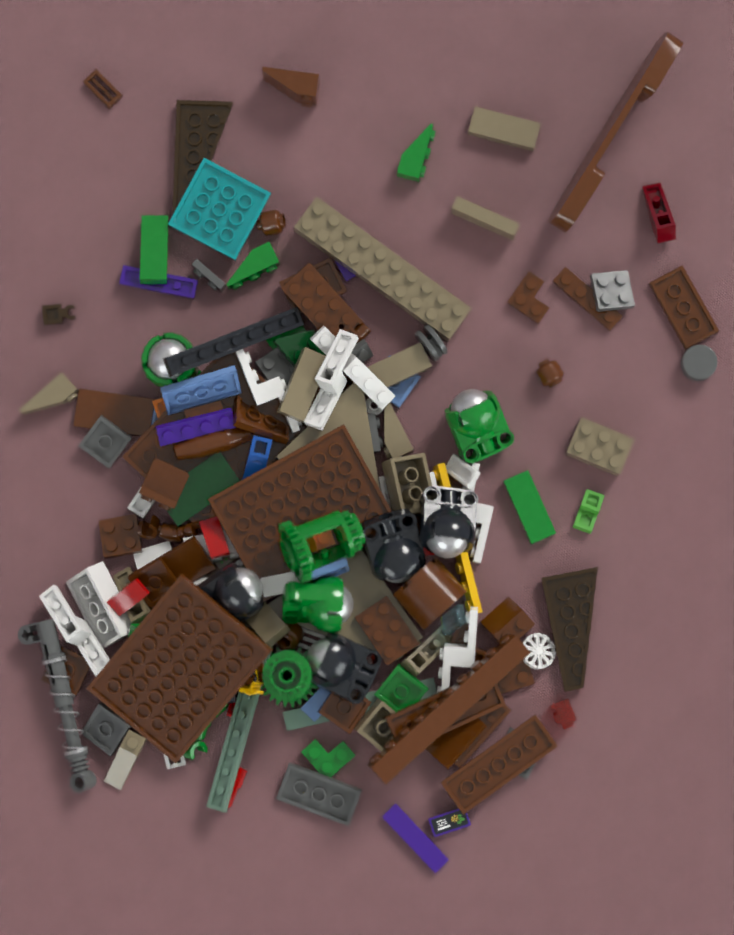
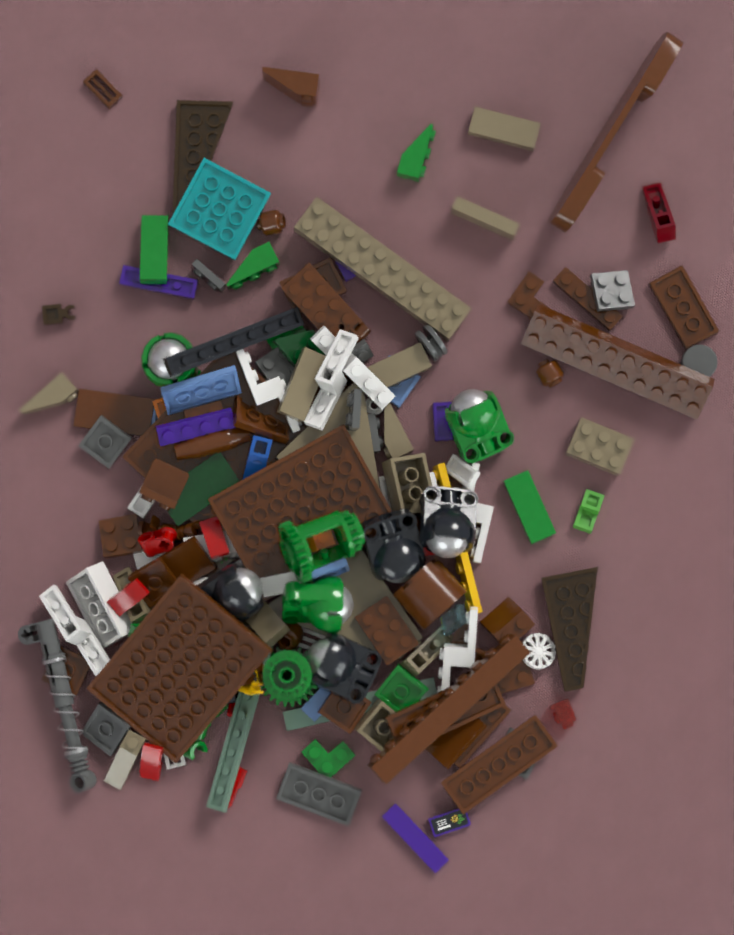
(151, 761): none -> red slope
(157, 541): none -> red piece
(353, 417): none -> dark grey plate
(441, 428): none -> dark purple tile
(618, 361): none -> reddish brown brick

